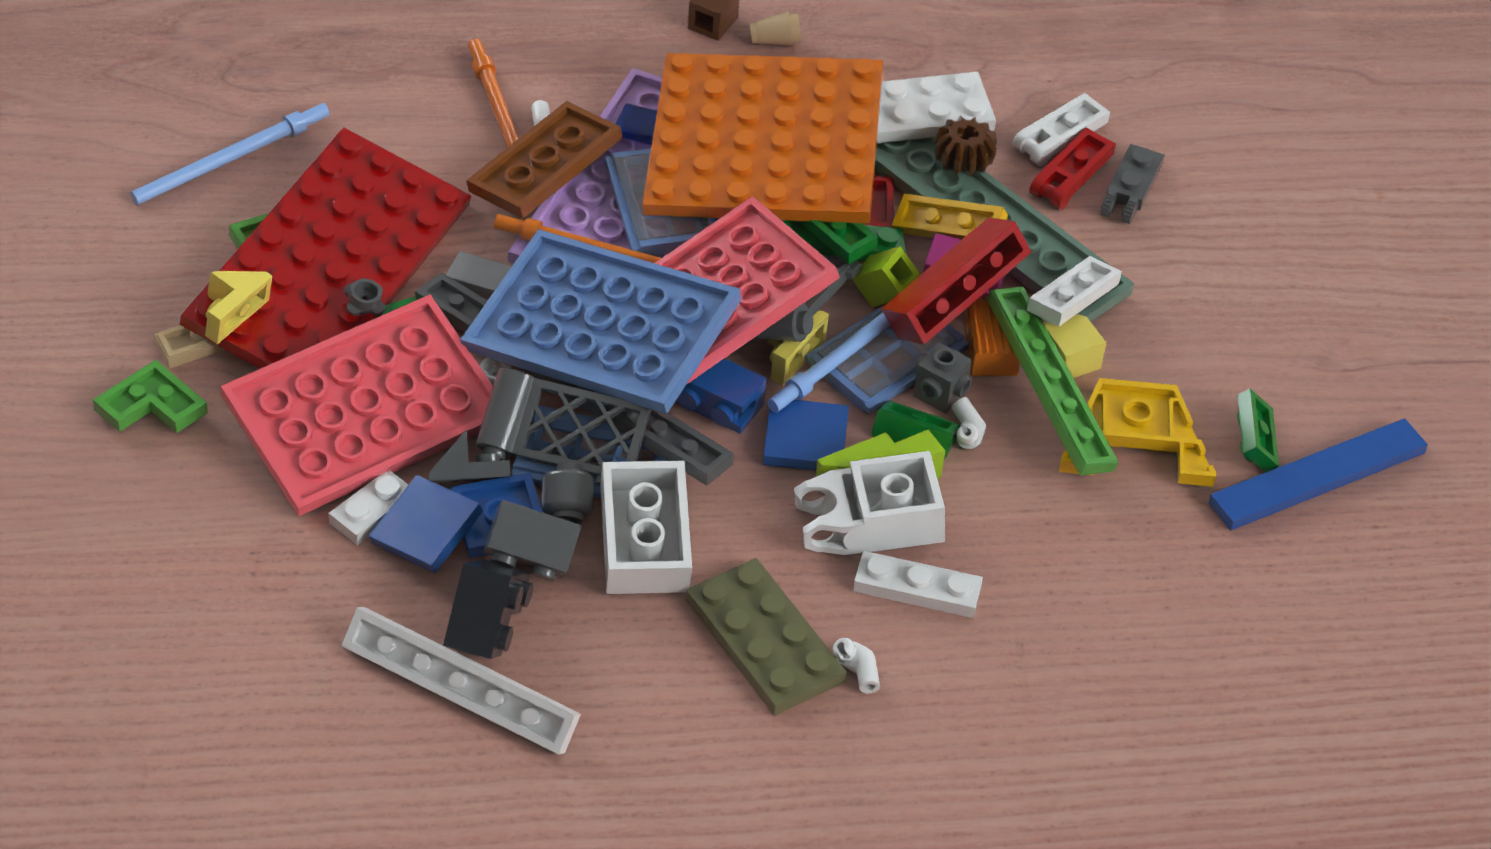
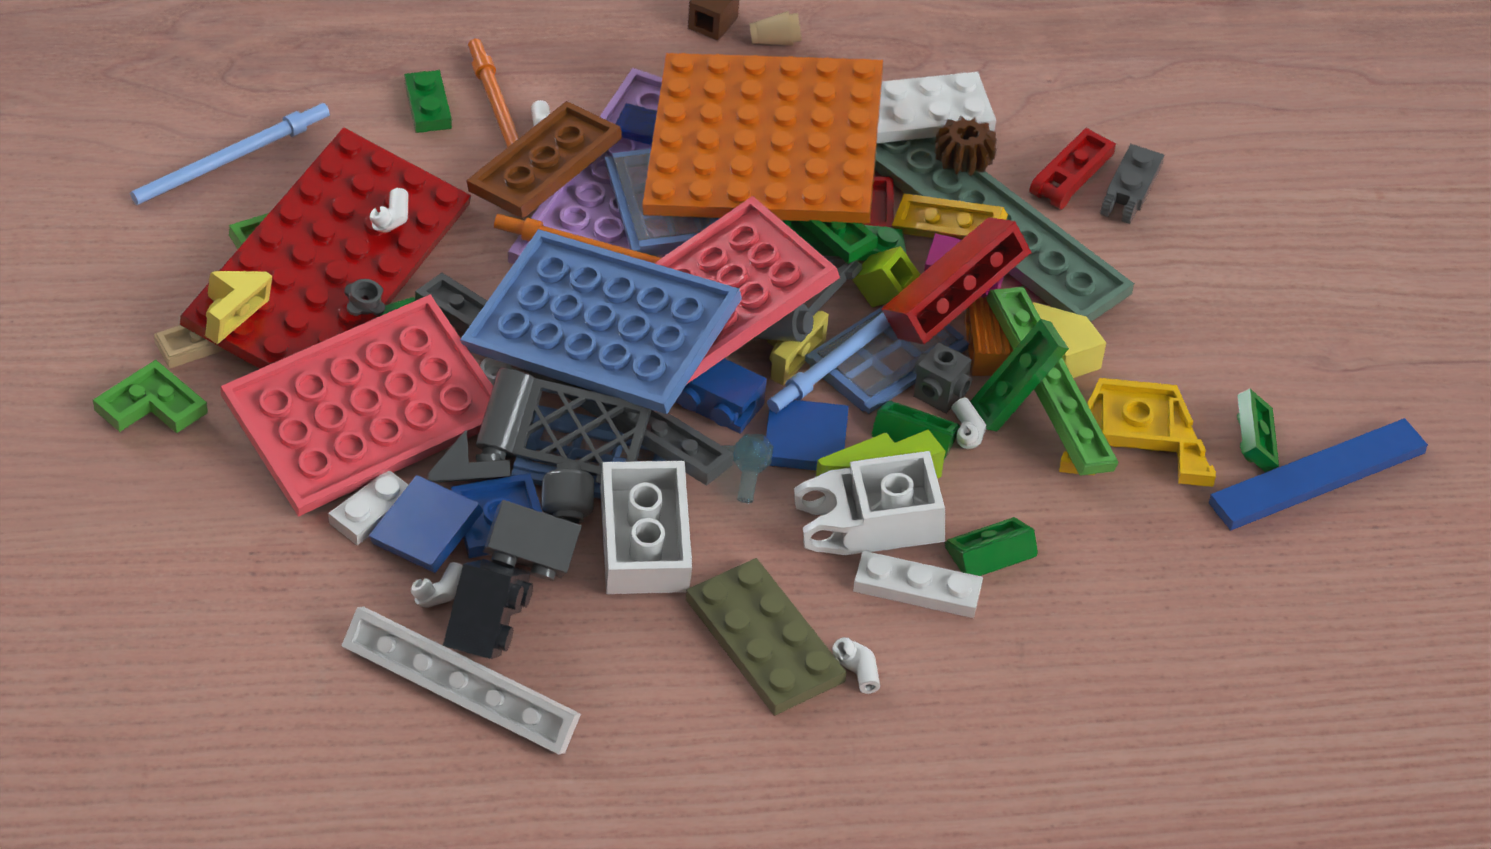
(393, 216): none -> white arm
(428, 101): none -> green plate
(431, 594): none -> white arm
(477, 273): light grey tile -> none
(751, 456): none -> clear light blue piece
(993, 547): none -> green slope
(1019, 374): none -> green plate
(1060, 128): white plate -> none
(1074, 291): white plate -> none

